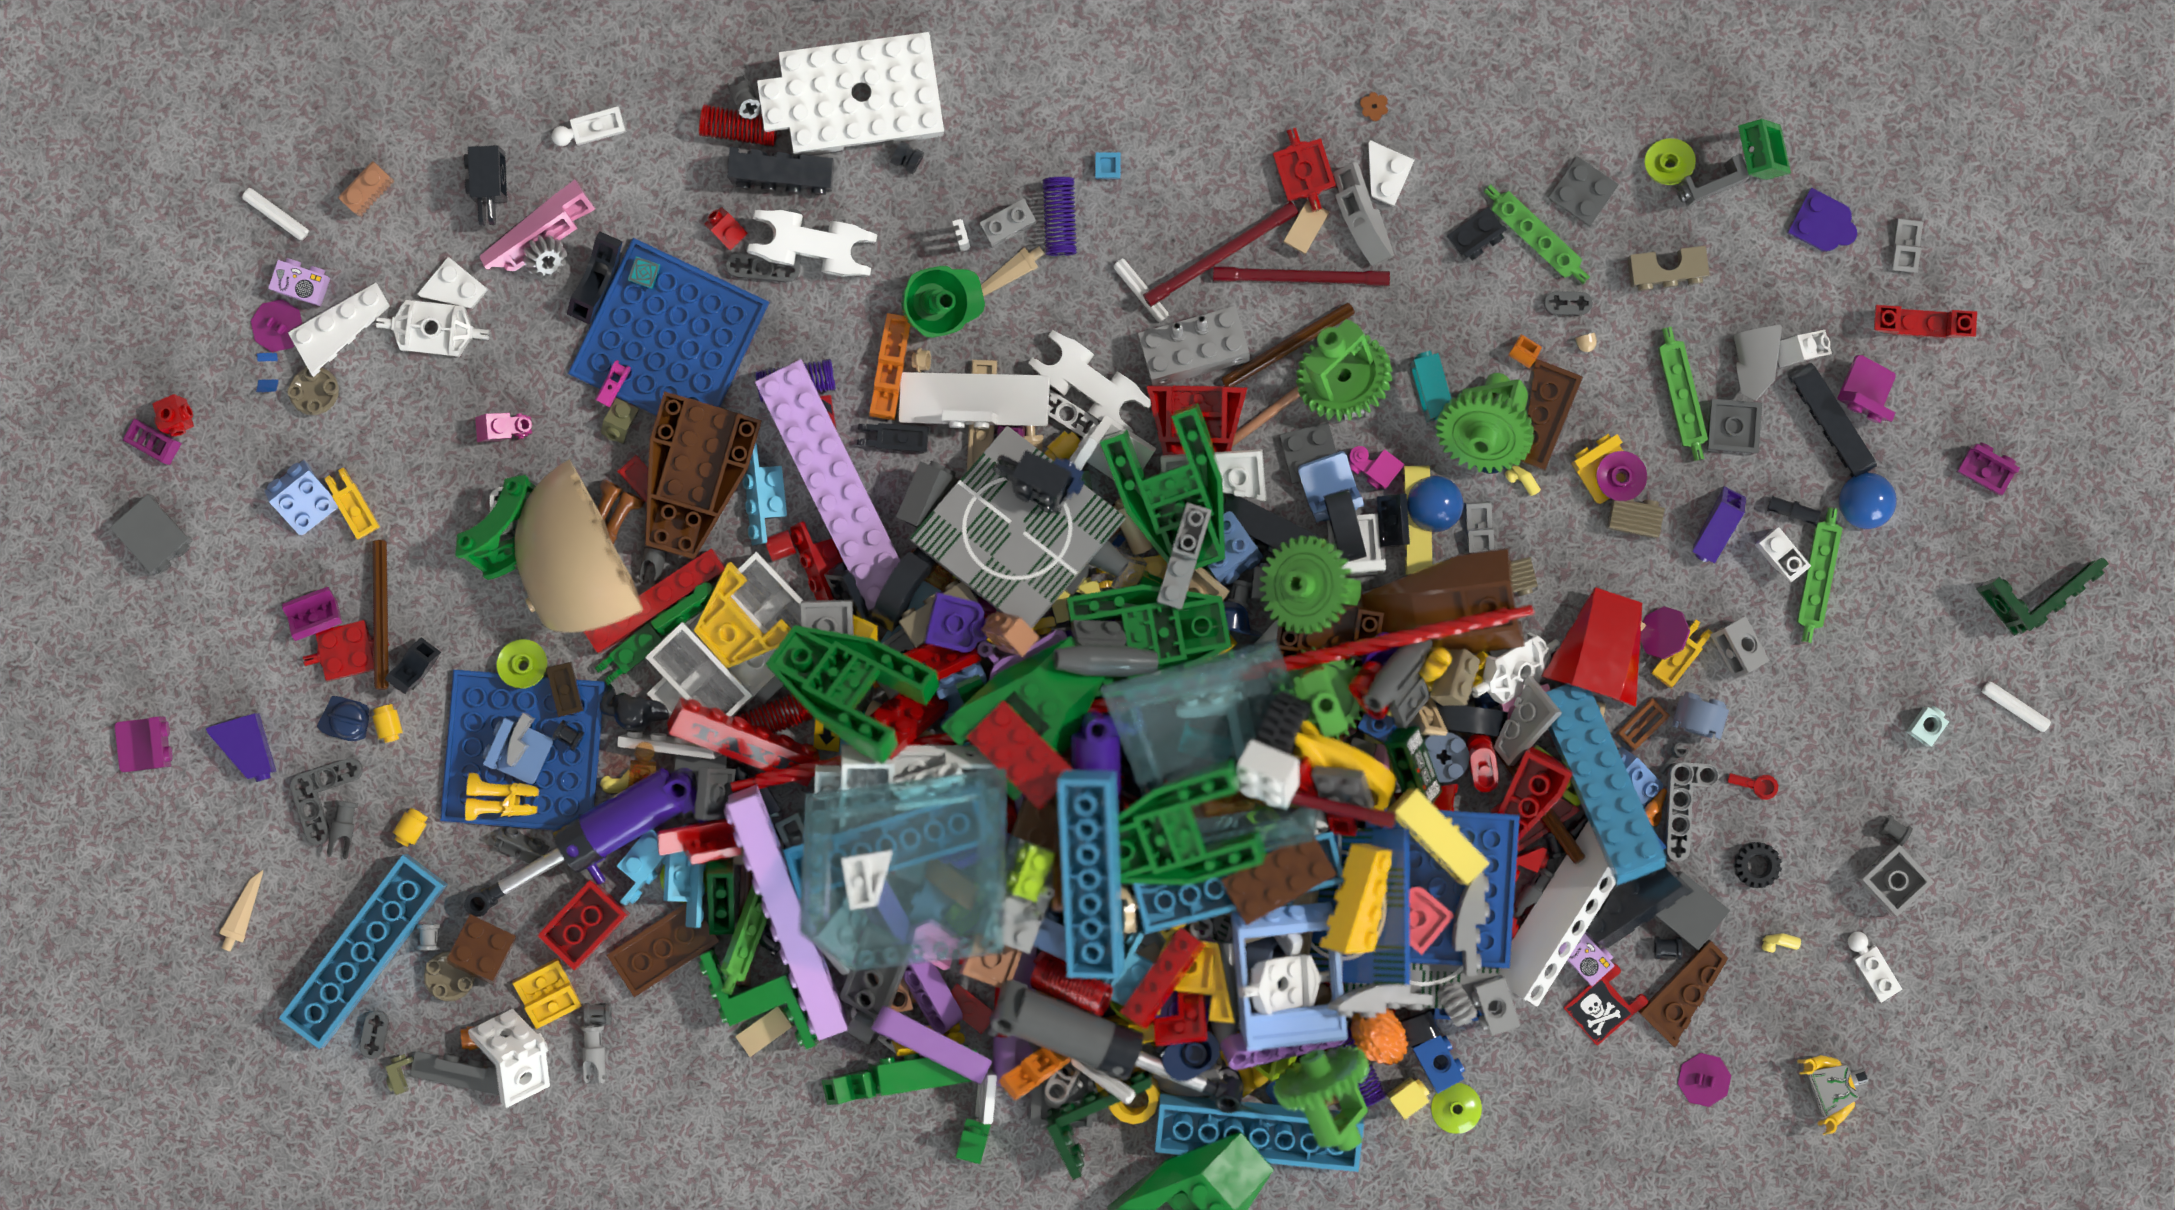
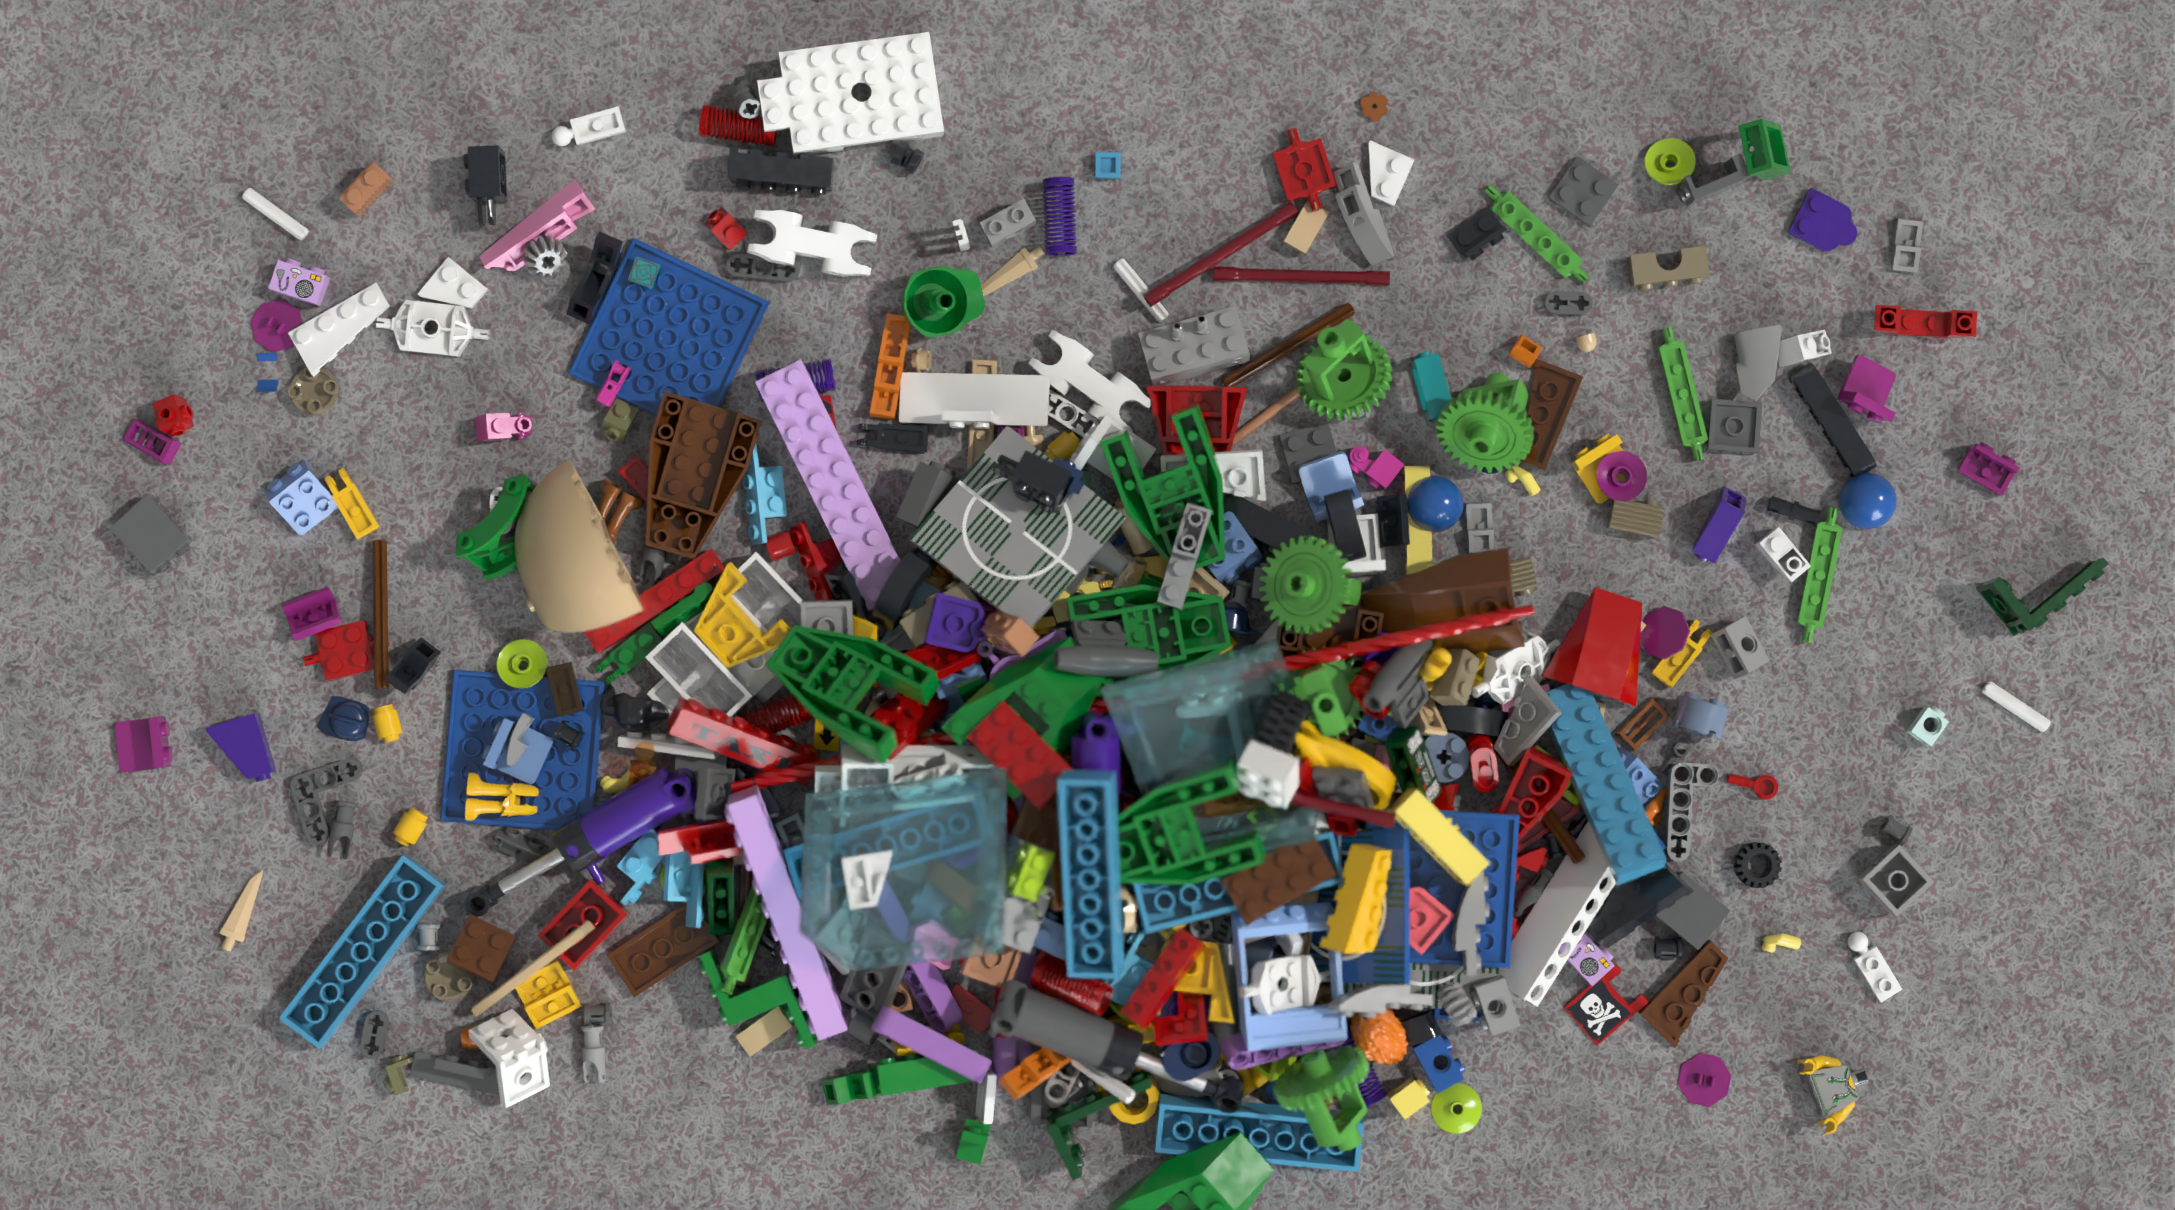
(532, 968): none -> tan tile

